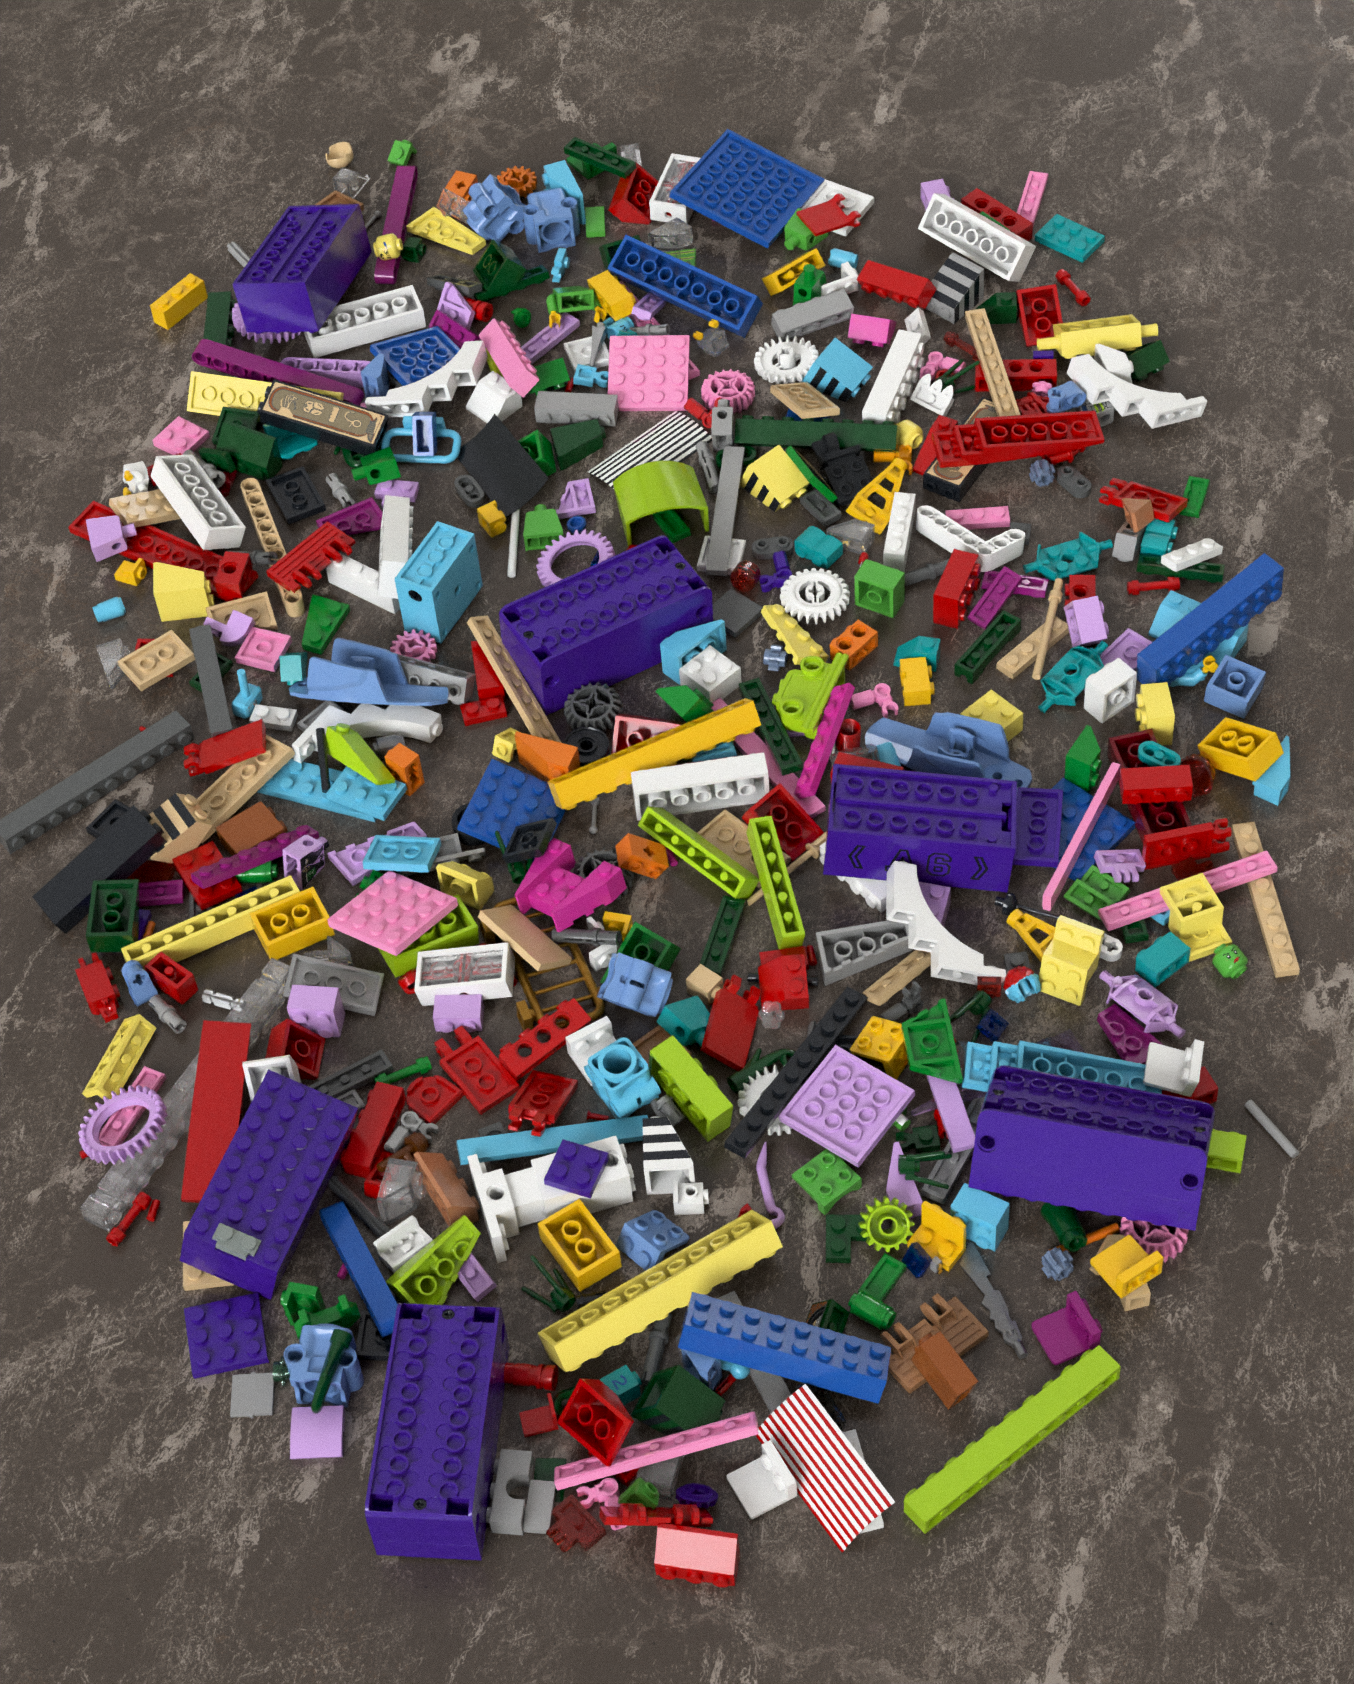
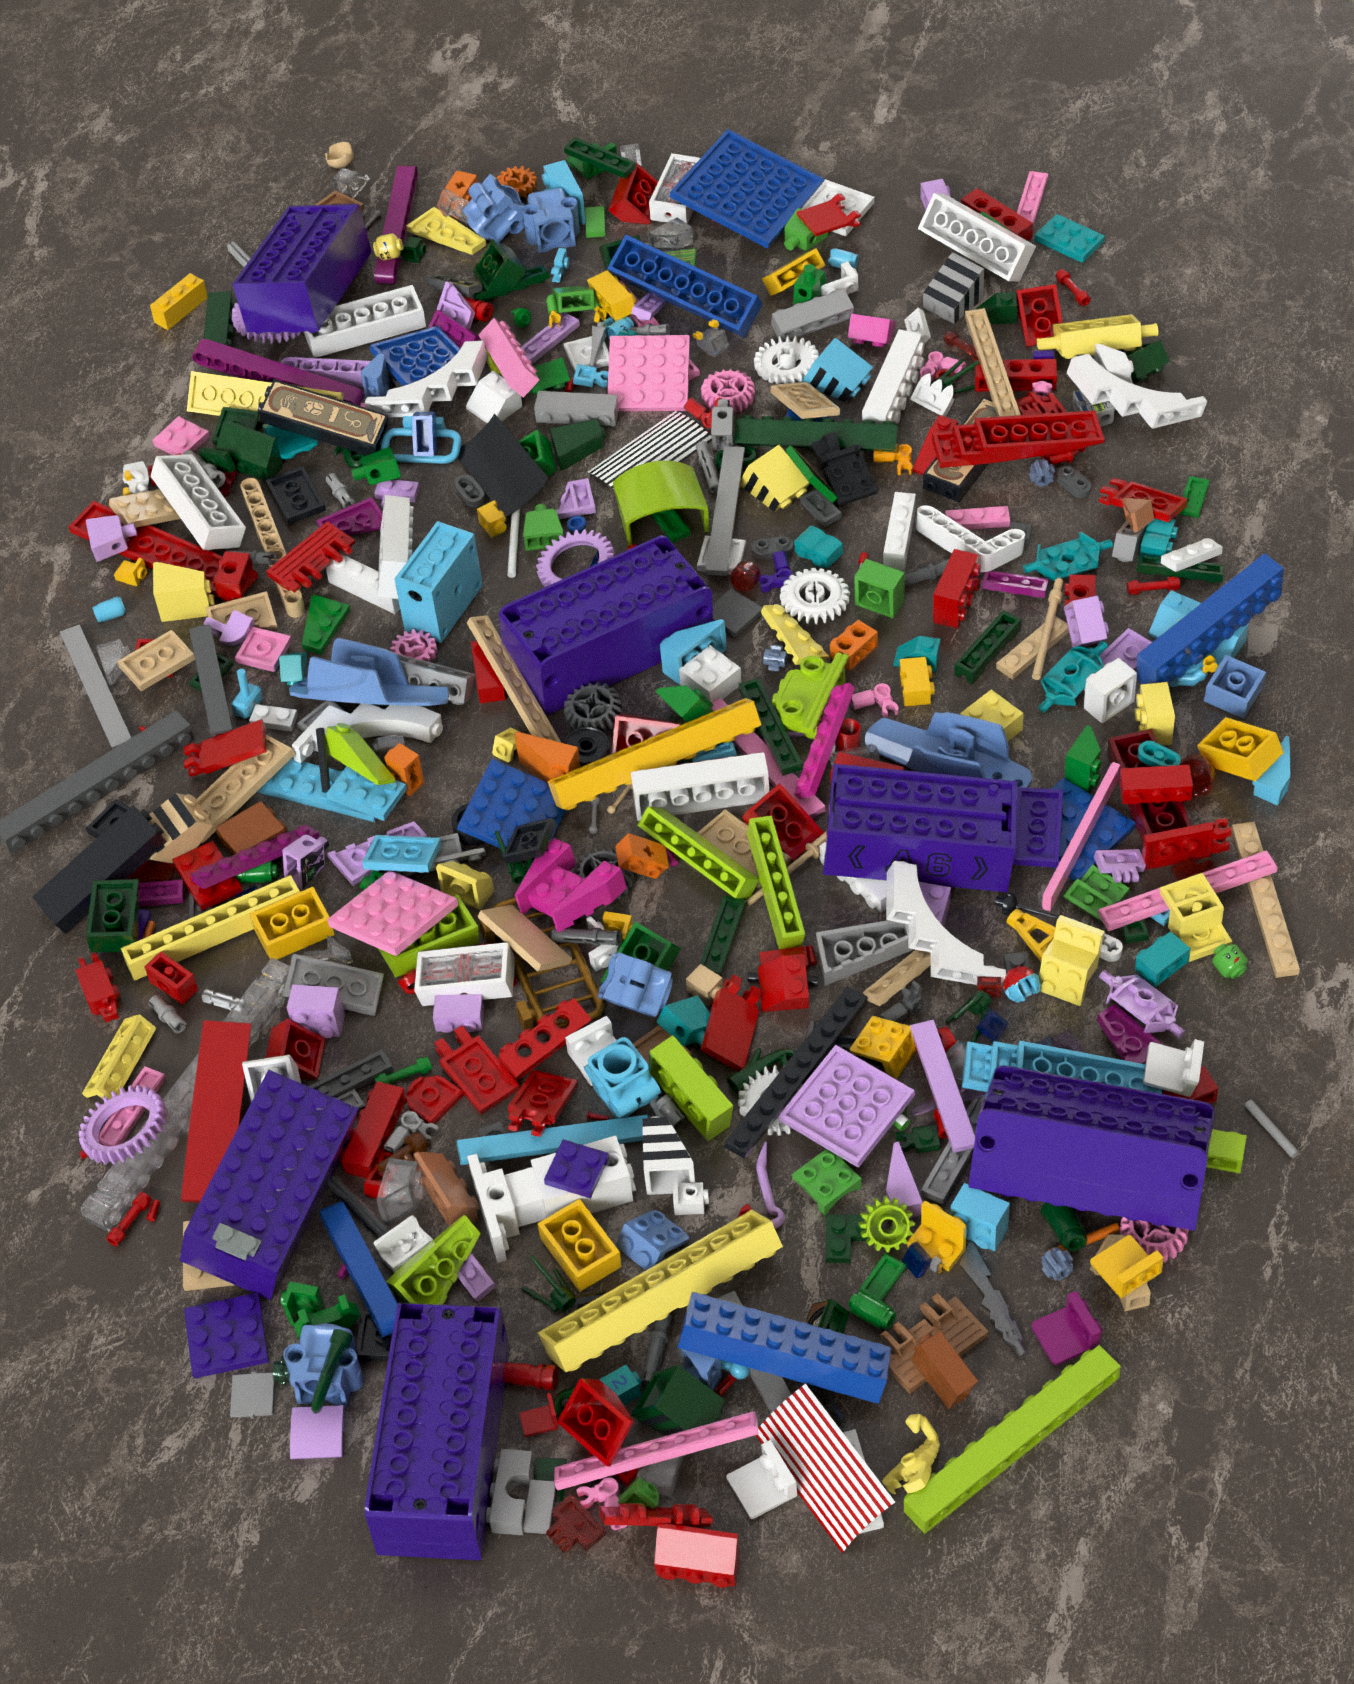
(95, 686): none -> light grey tile
(138, 982): medium blue piece -> none
(401, 152): bright green bracket -> none
(483, 710): red plate -> none
(612, 808): none -> tan hinge
(697, 1494): dark purple gear -> none
(771, 1015): clear plant -> none
(854, 534): clear slope -> none
(865, 510): yellow plate -> none
(888, 754): medium azure piece -> none
(896, 284): red brick -> none
(910, 434): light yellow head -> none
(910, 1163): dark green plant -> none
(915, 1465): none -> light yellow animal
(931, 1044): green wing -> none
(995, 598): magenta plate -> none
(1065, 397): medium blue piece -> none

